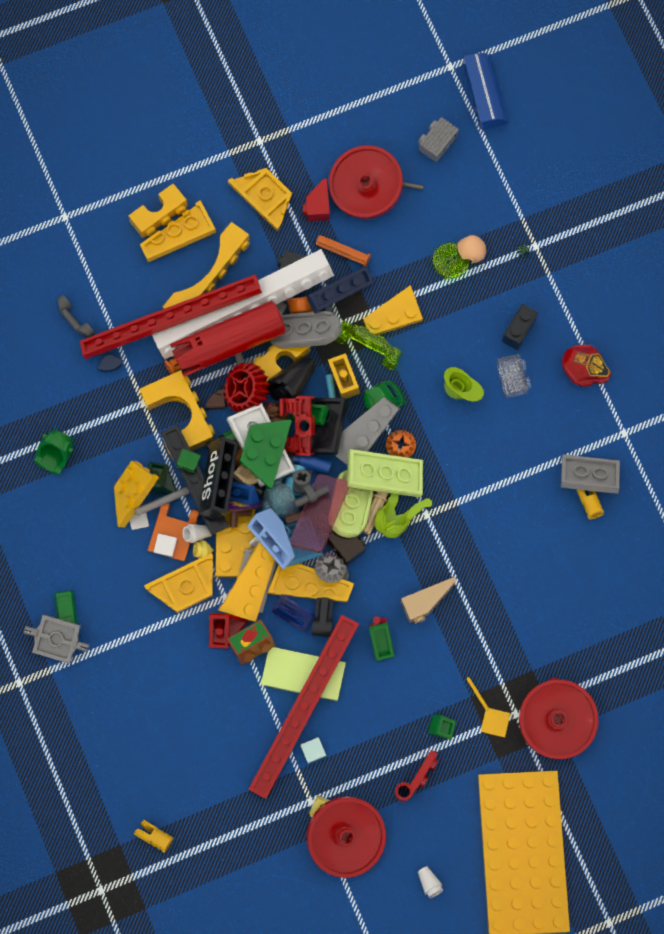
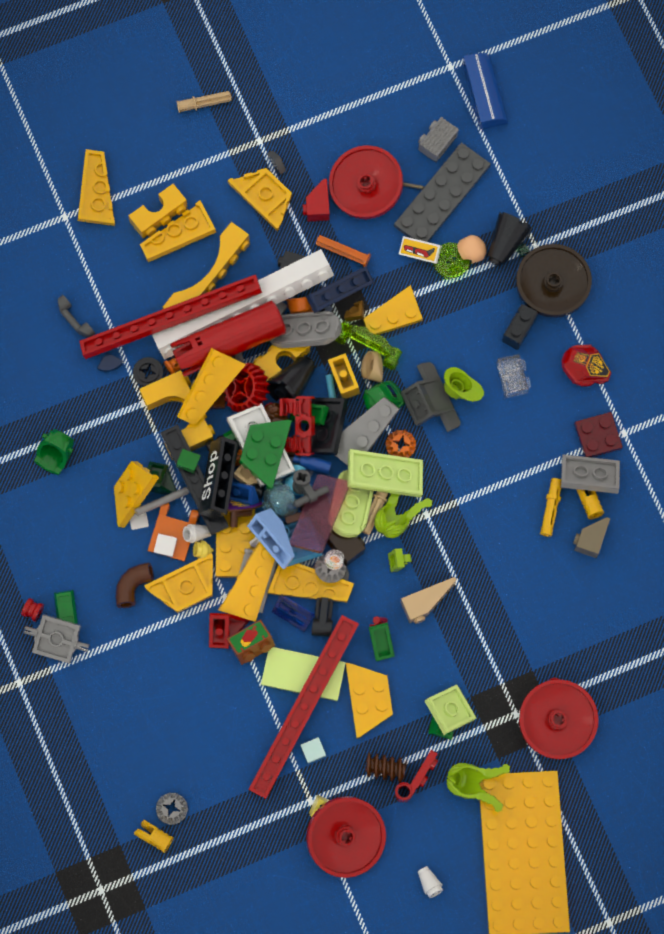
(32, 609): none -> red wheel
(95, 198): none -> yellow wing
(130, 581): none -> reddish brown cylinder
(143, 365): none -> black gear
(175, 817): none -> light grey gear
(203, 101): none -> tan axle
(209, 384): none -> yellow wing
(276, 161): none -> dark grey tile
(334, 559): none -> clear tile
(355, 312): none -> pearl gold tile
(368, 697): none -> yellow wing
(372, 366): none -> tan piece
(385, 767): none -> reddish brown piece
(397, 560): none -> lime tile
(420, 250): none -> slope
(428, 399): none -> dark grey plate
(442, 194): none -> dark grey plate
(450, 709): none -> yellowish green tile
(465, 779): none -> lime hair
(494, 721): yellow piece -> none
(507, 237): none -> black cone
(553, 280): none -> dark brown dish
(553, 499): none -> yellow pin
(591, 538): none -> dark tan slope
(598, 435): none -> dark red plate

